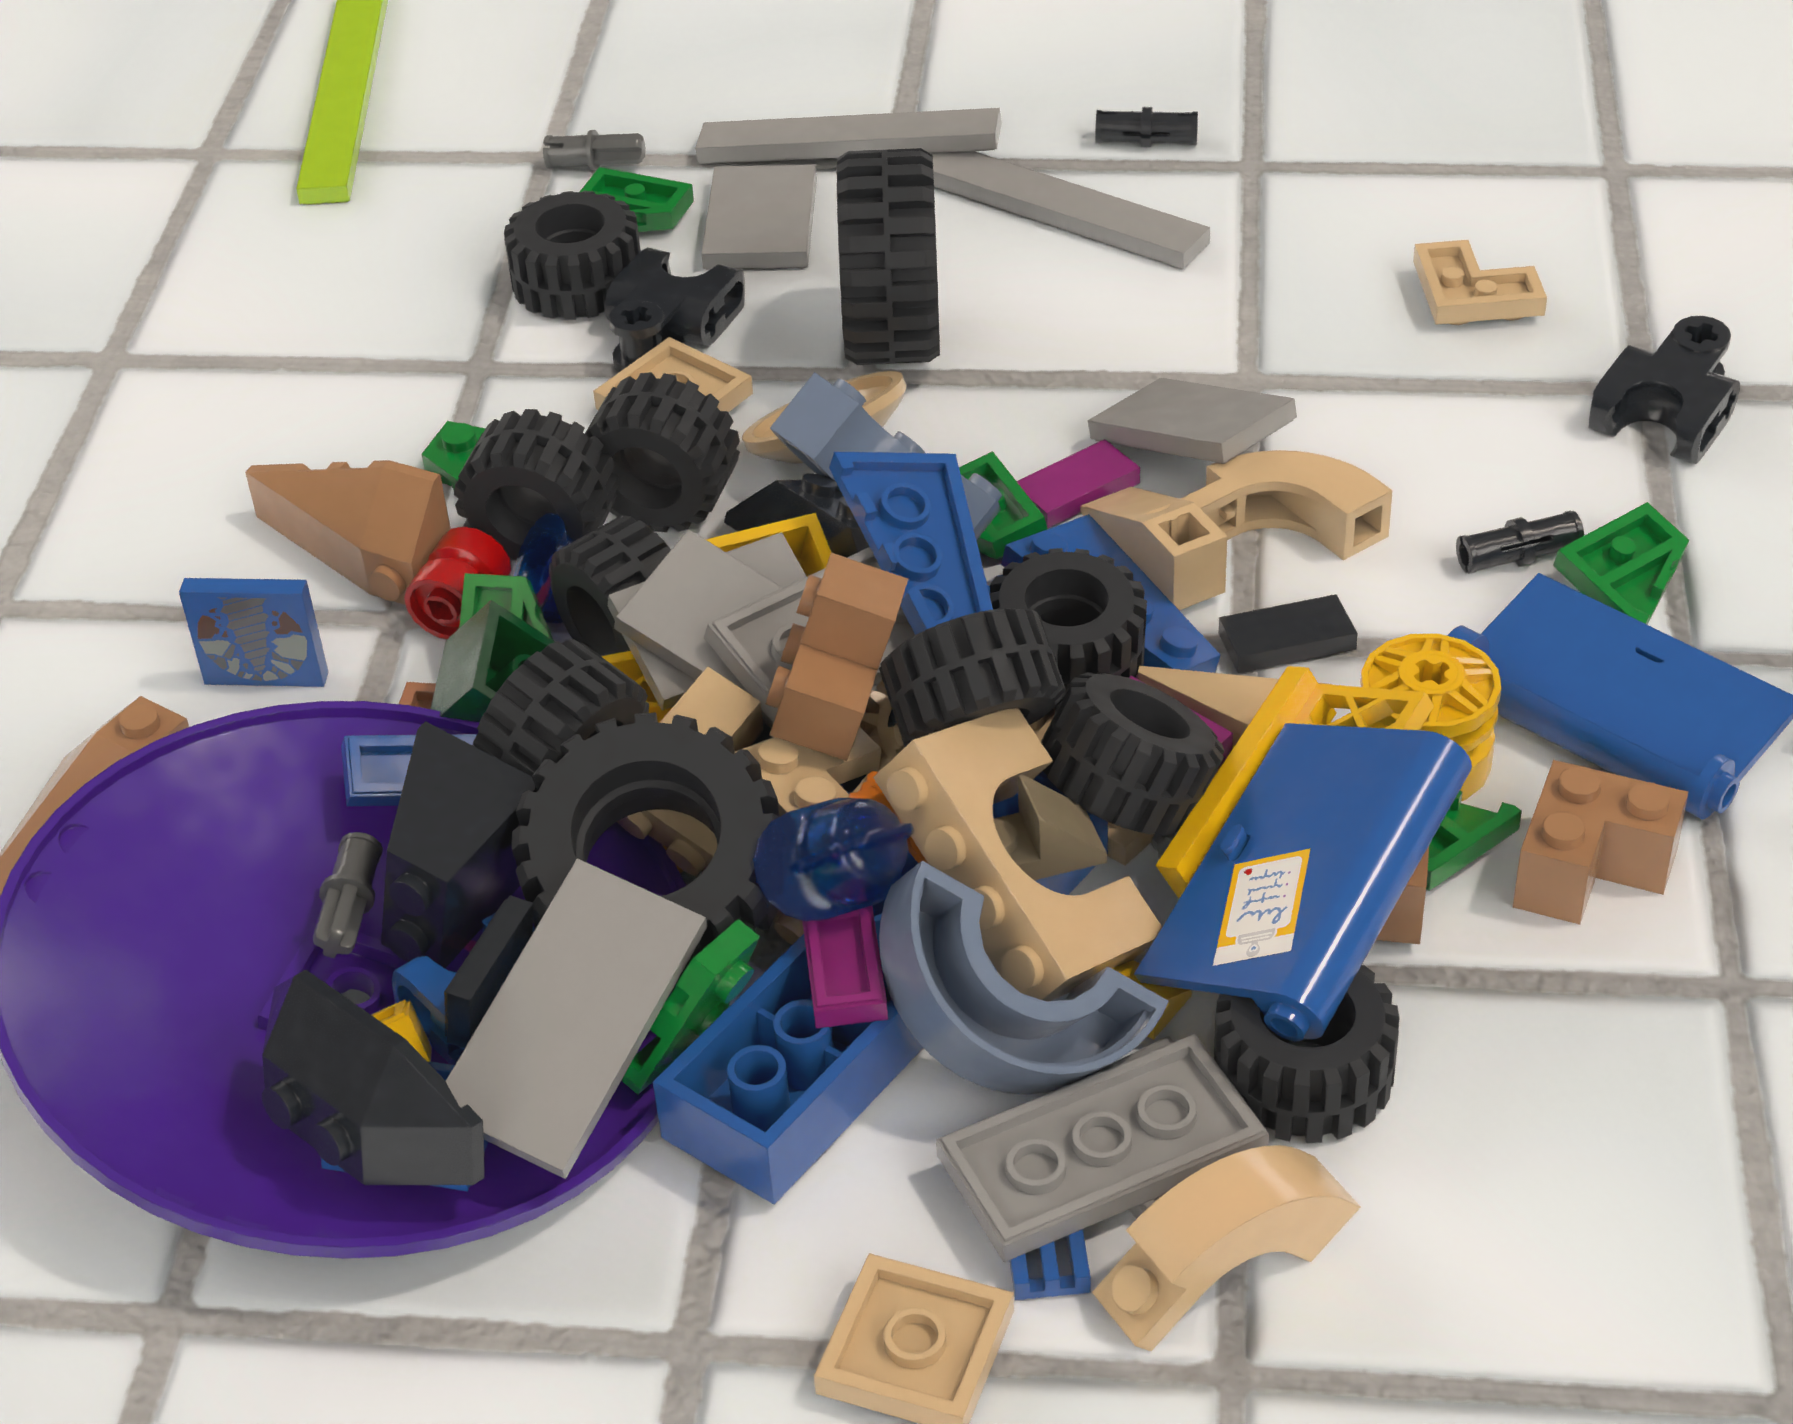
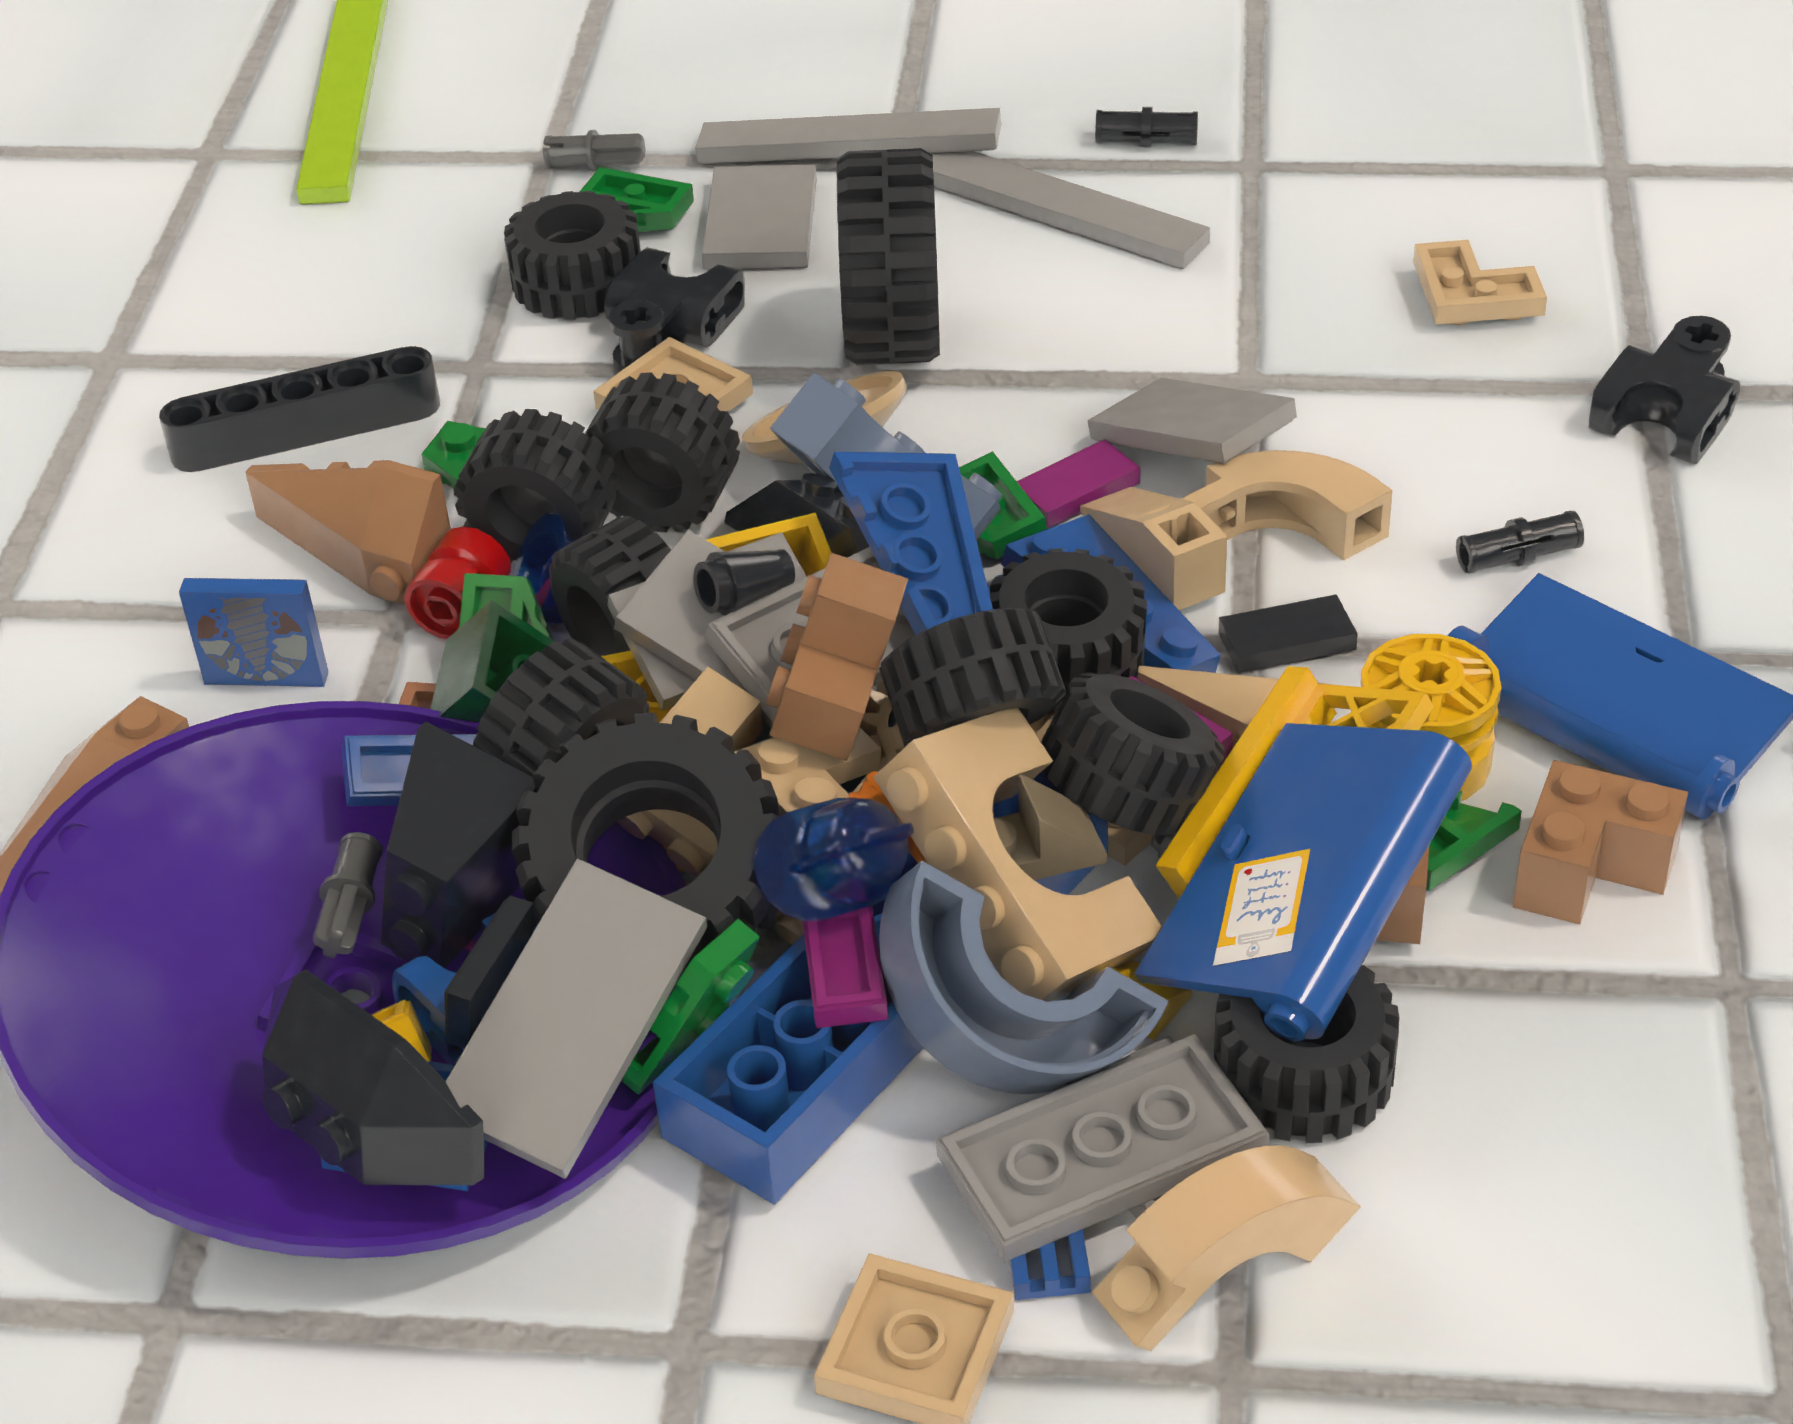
(300, 408): none -> black beam
(740, 578): none -> black cone
(1625, 561): green wing -> none

